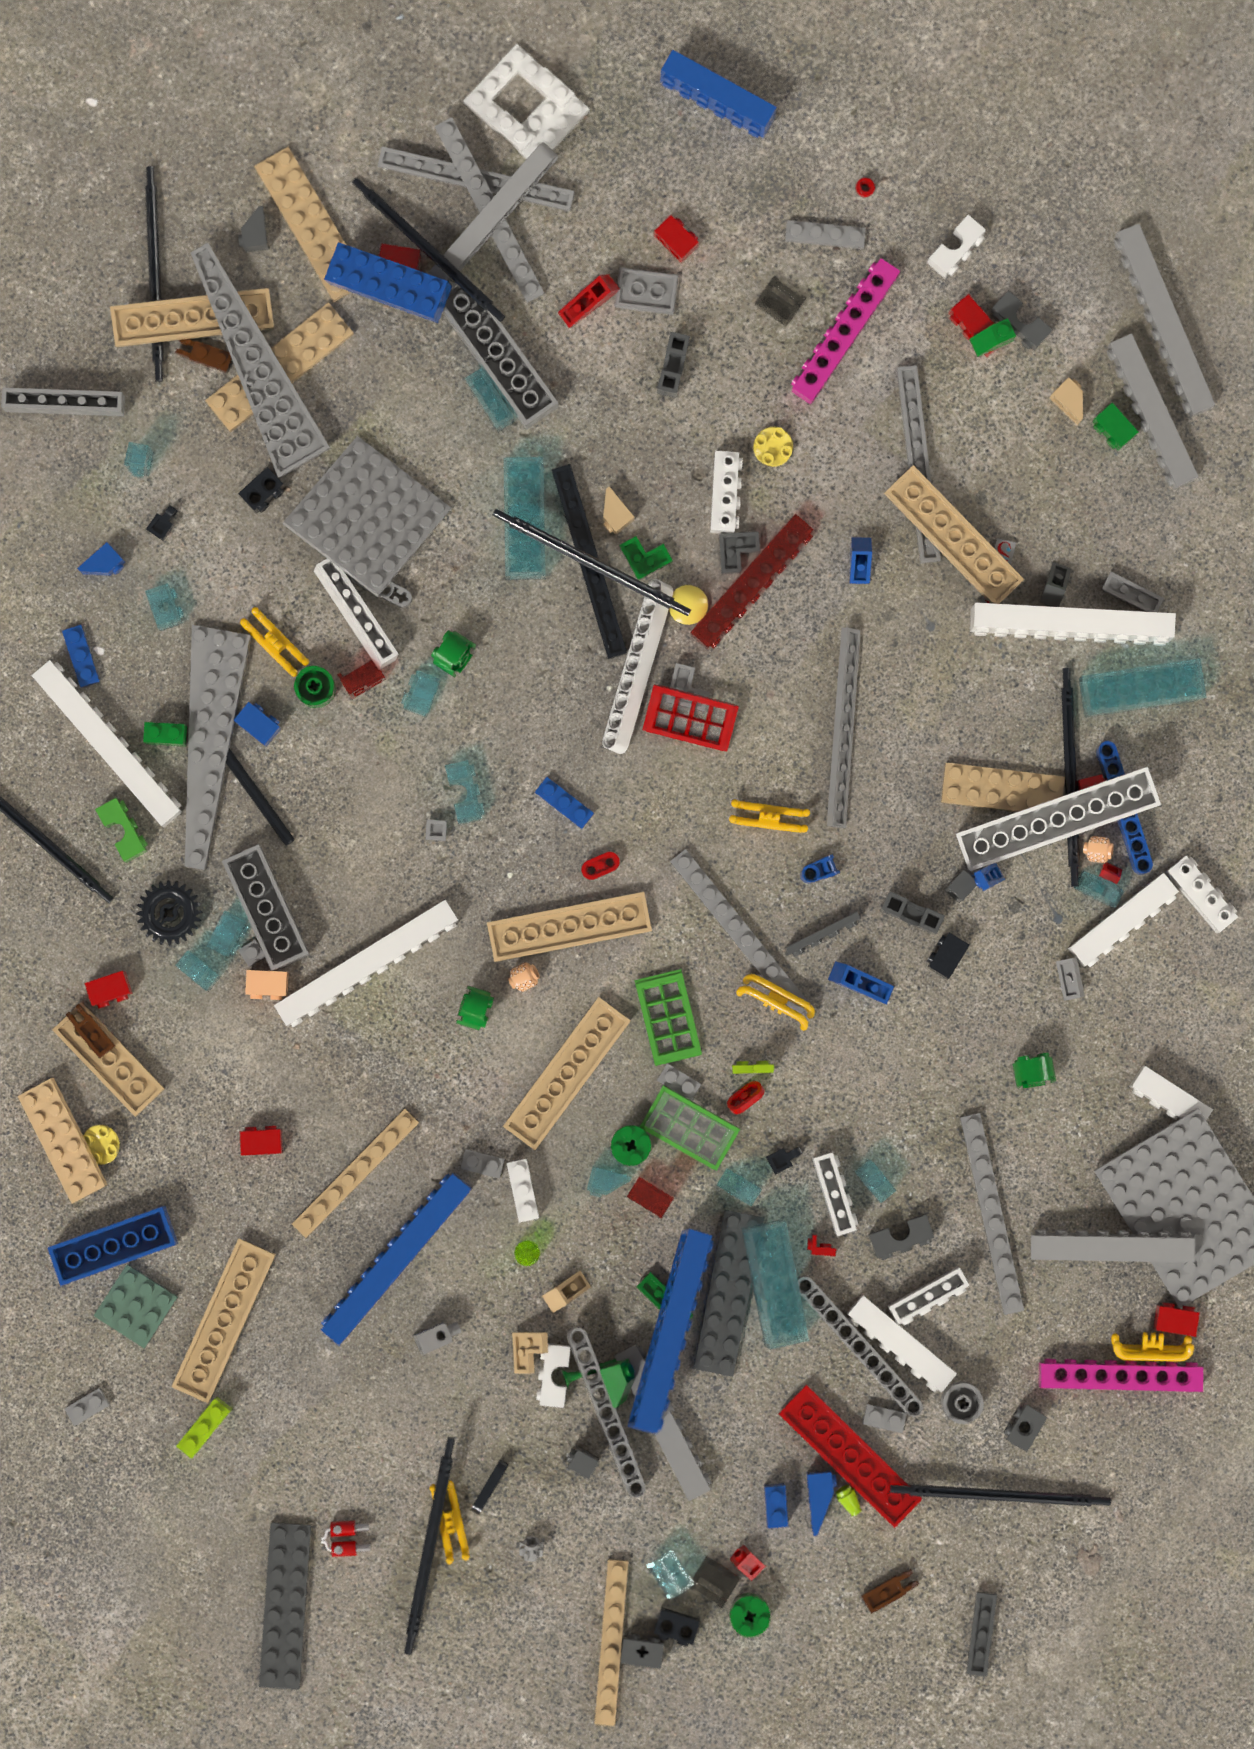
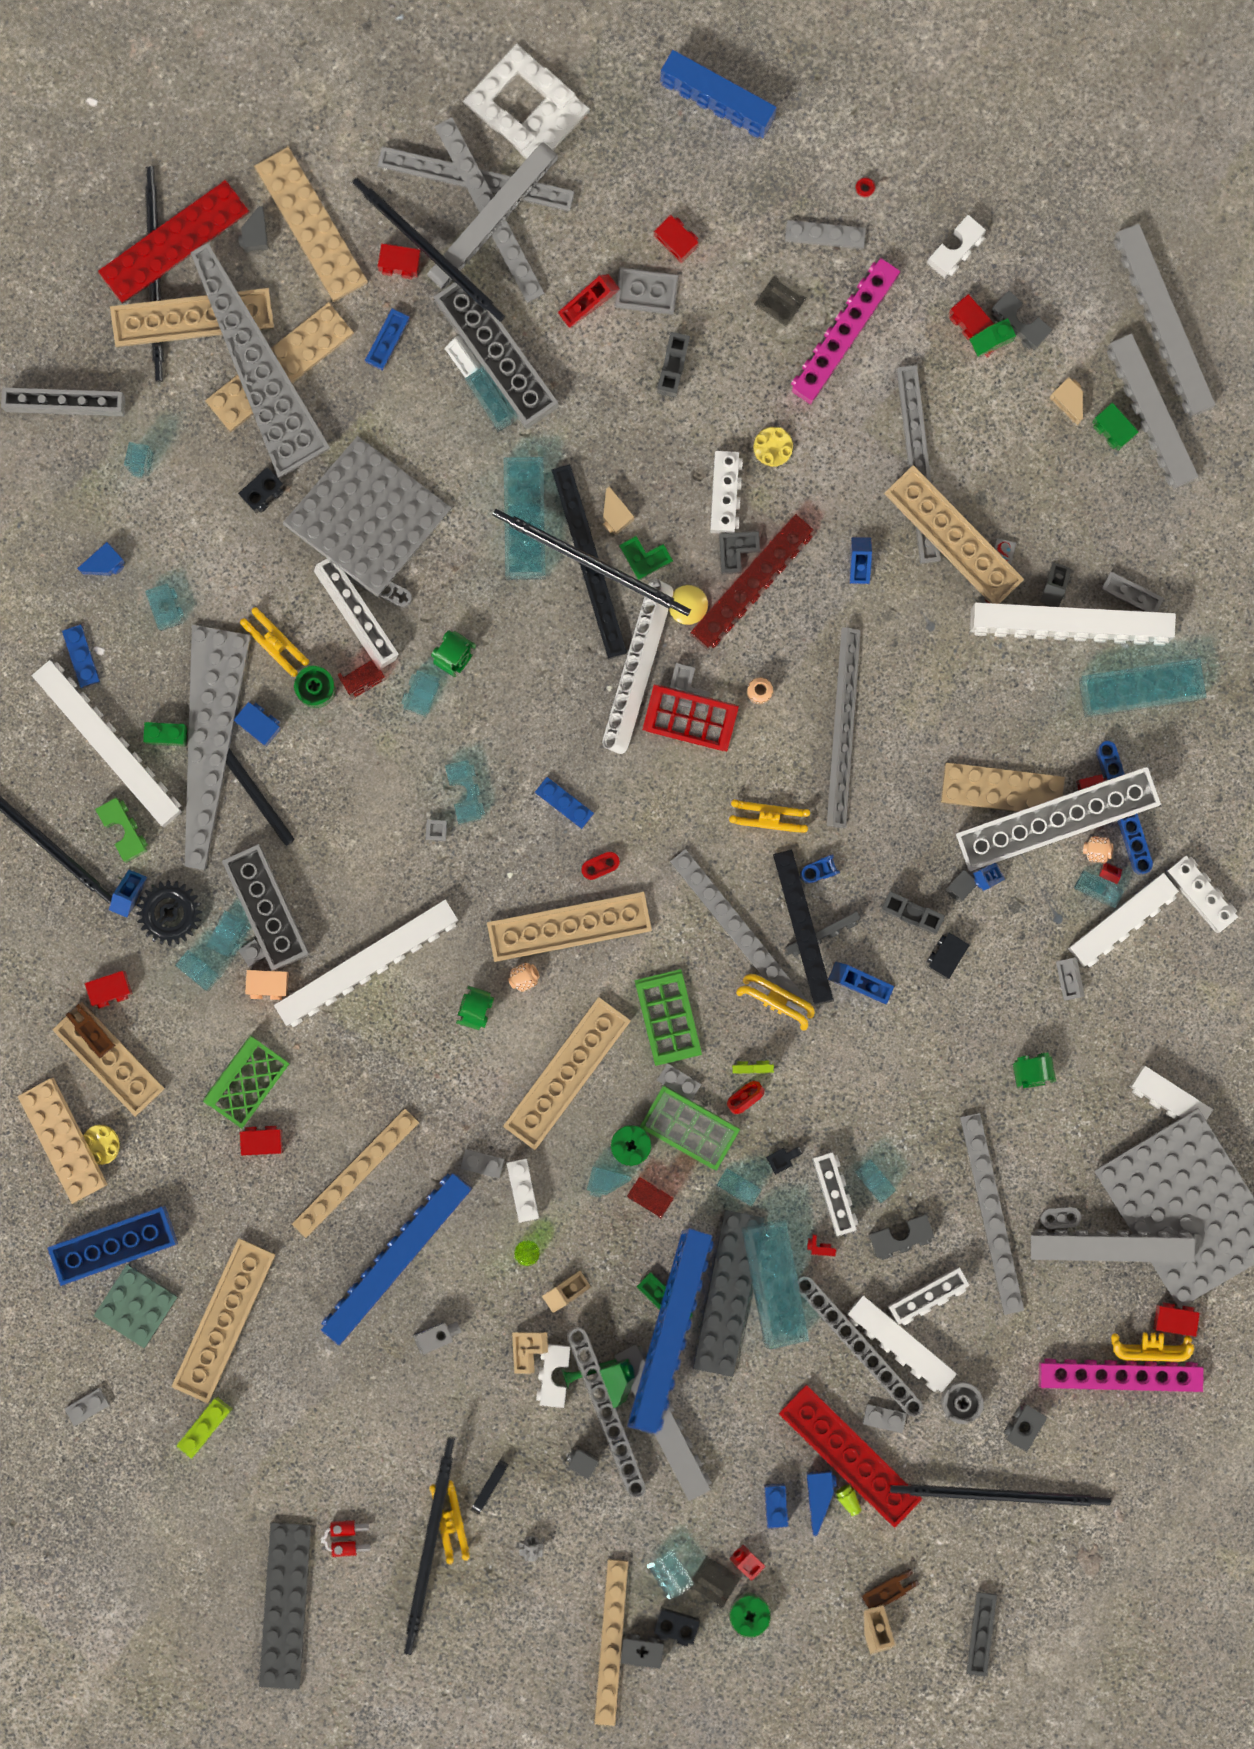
(127, 893): none -> blue slope
(161, 525): black plate -> none
(173, 242): none -> red plate
(206, 355): reddish brown hinge -> none
(230, 1072): none -> bright green fence
(387, 339): none -> blue plate
(388, 282): blue brick -> none
(462, 356): none -> white plate
(760, 690): none -> light nougat head
(803, 927): none -> black plate
(877, 1630): none -> tan slope
(1060, 1217): none -> light grey plate
(1070, 767): black axle -> none

